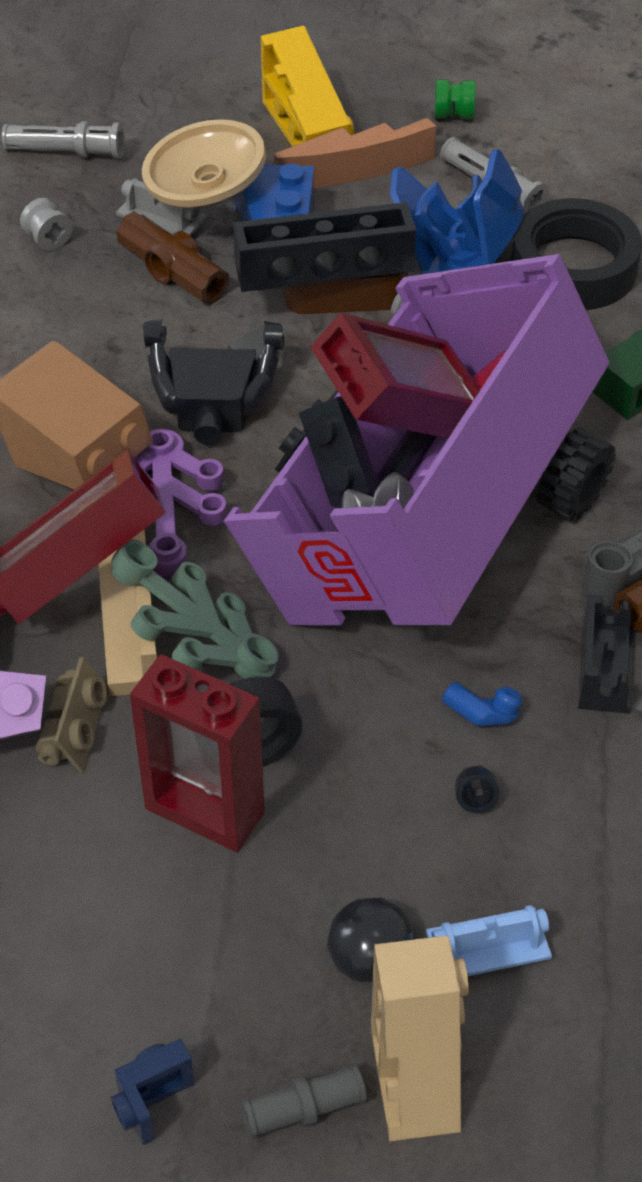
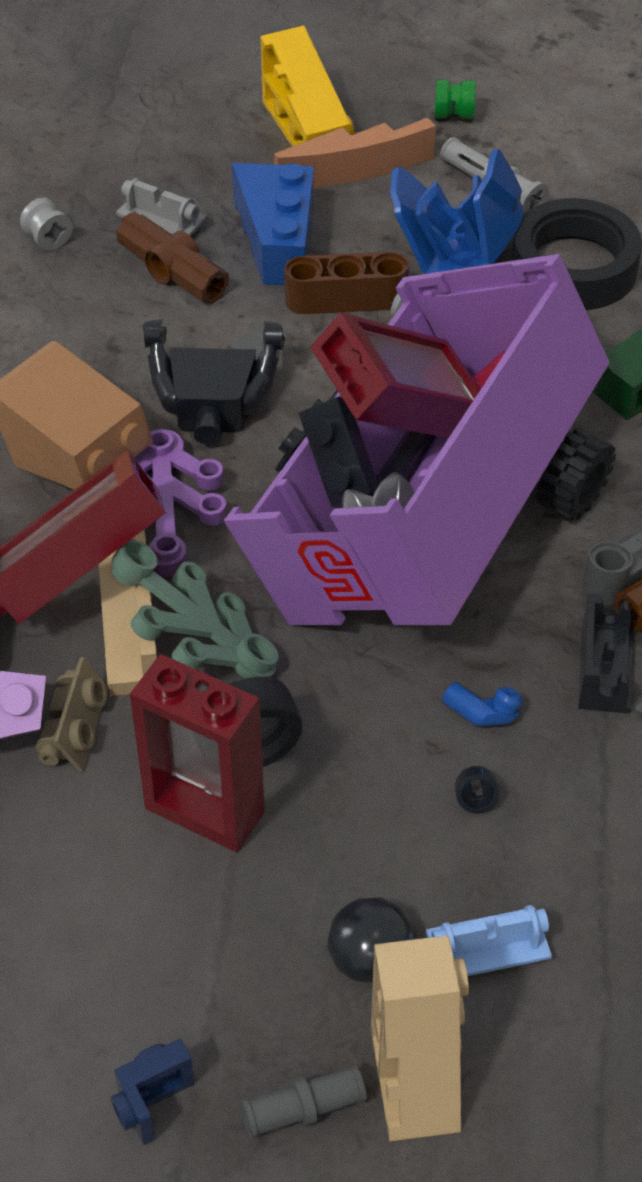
(80, 139): light grey pin -> none
(204, 163): tan dish -> none
(324, 246): black brick -> none

